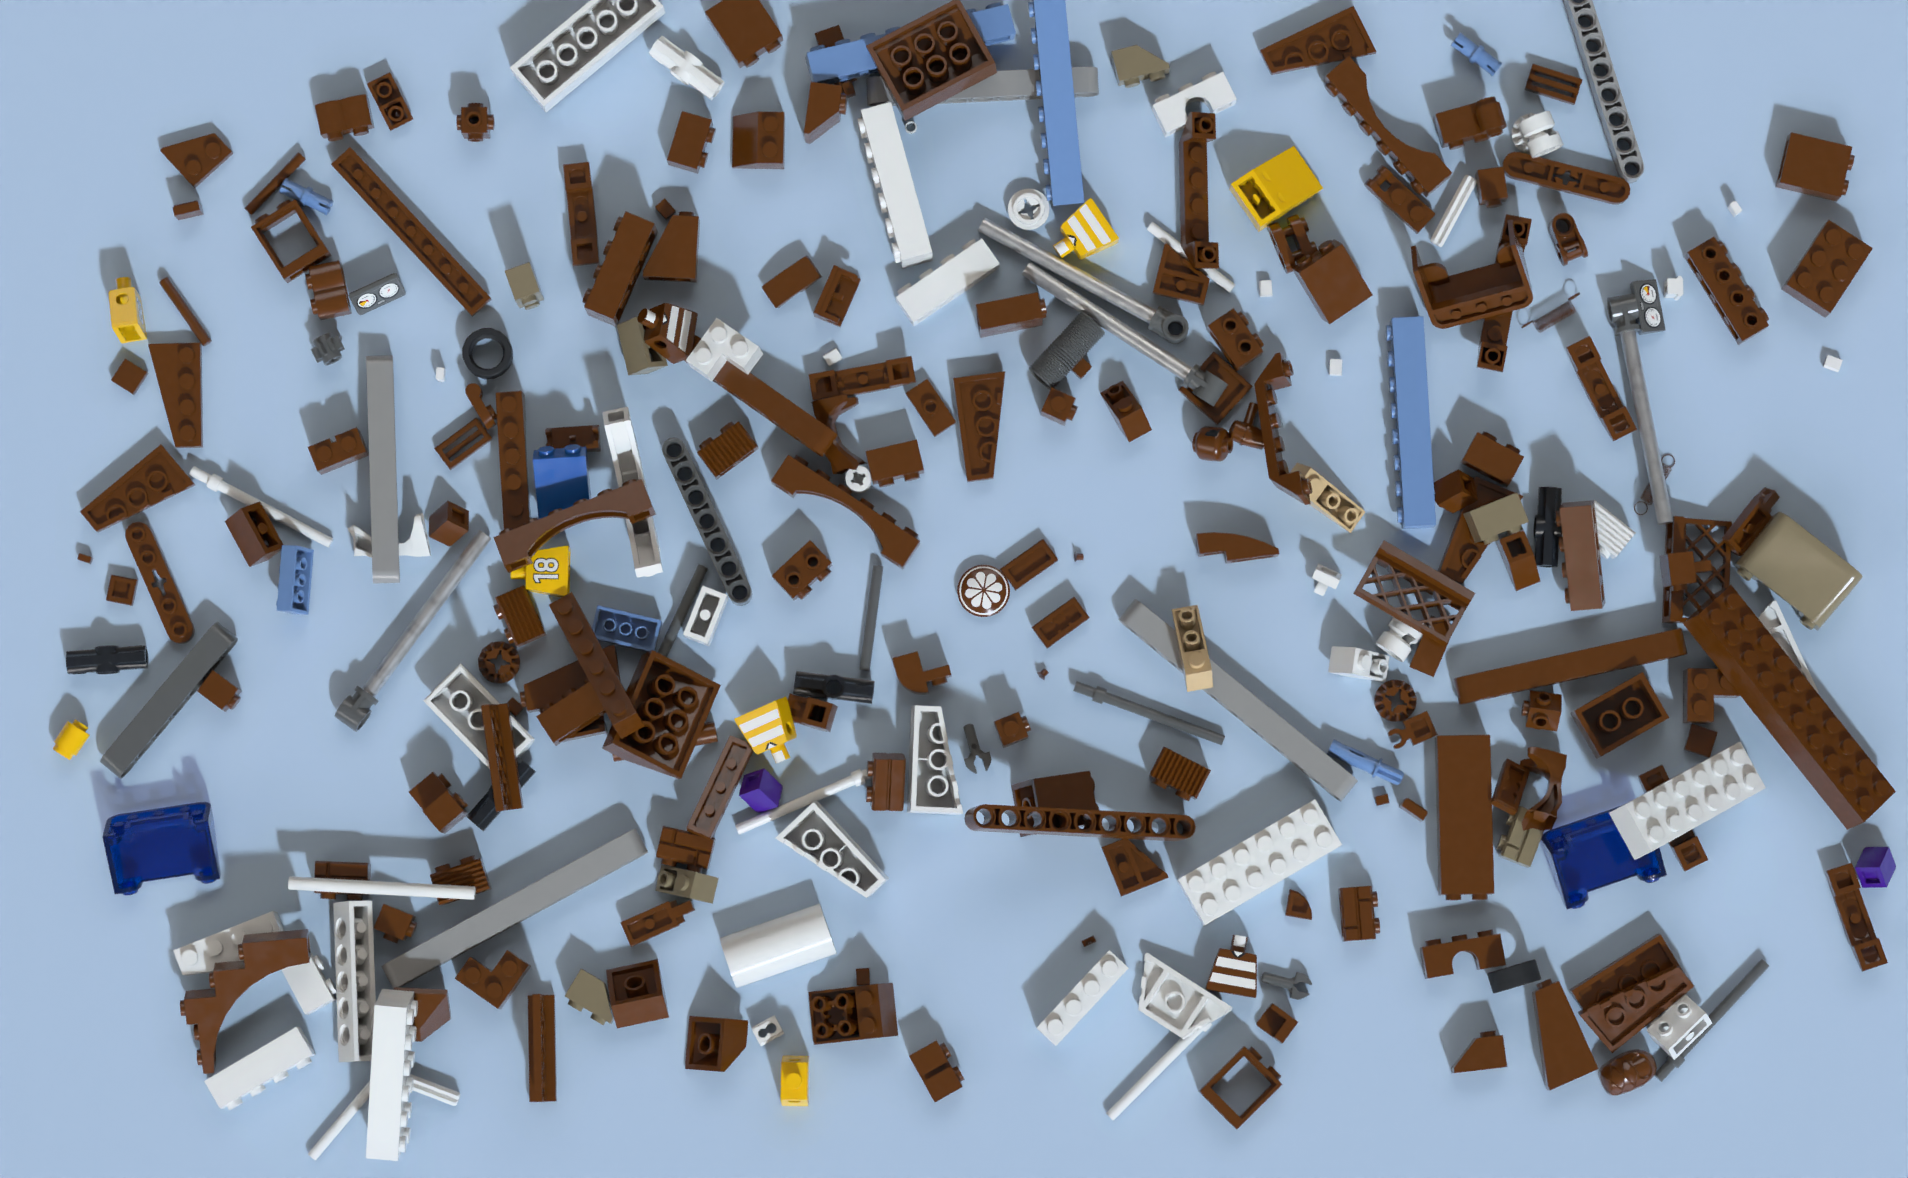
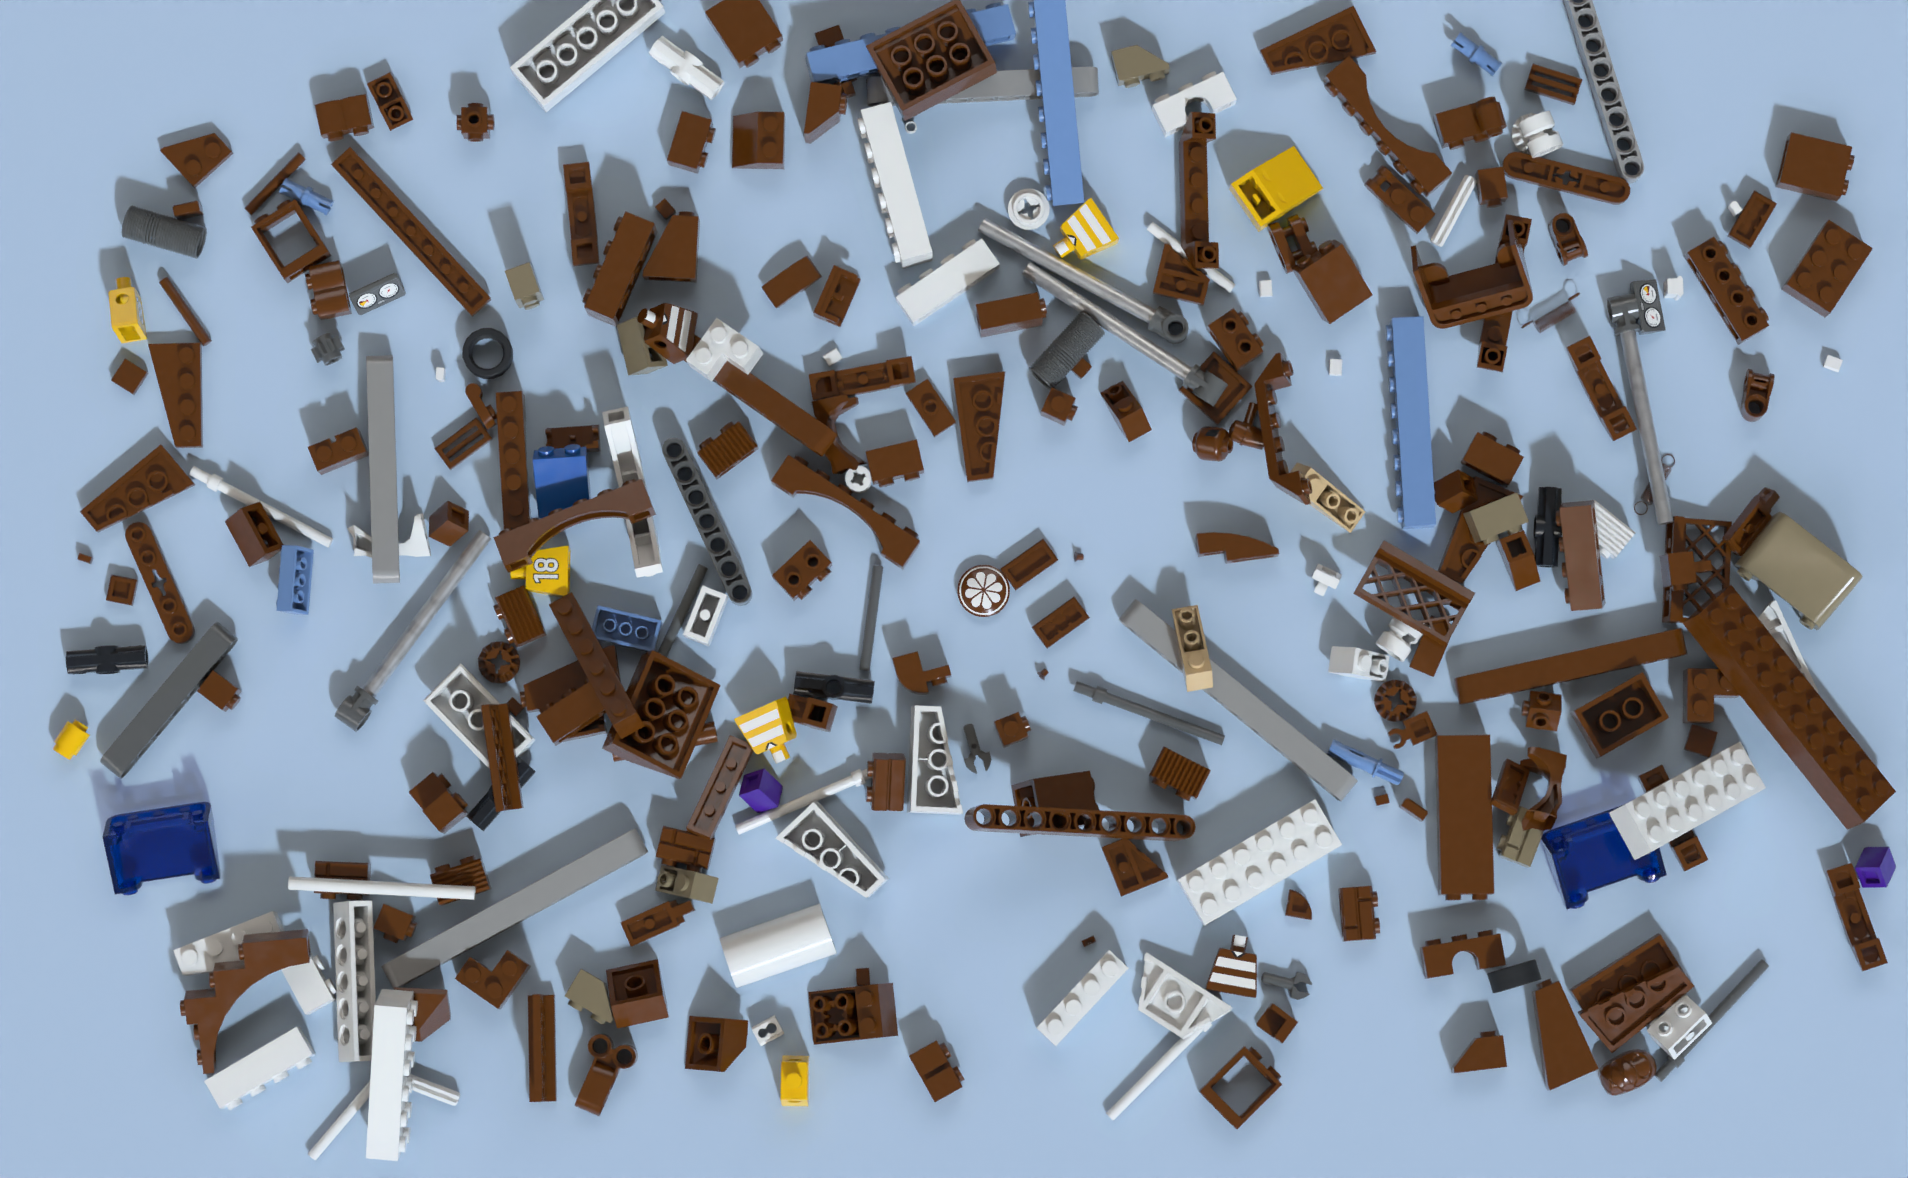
(168, 232): none -> dark grey piece
(602, 1075): none -> reddish brown piece
(1752, 219): none -> reddish brown plate
(1756, 389): none -> reddish brown piece

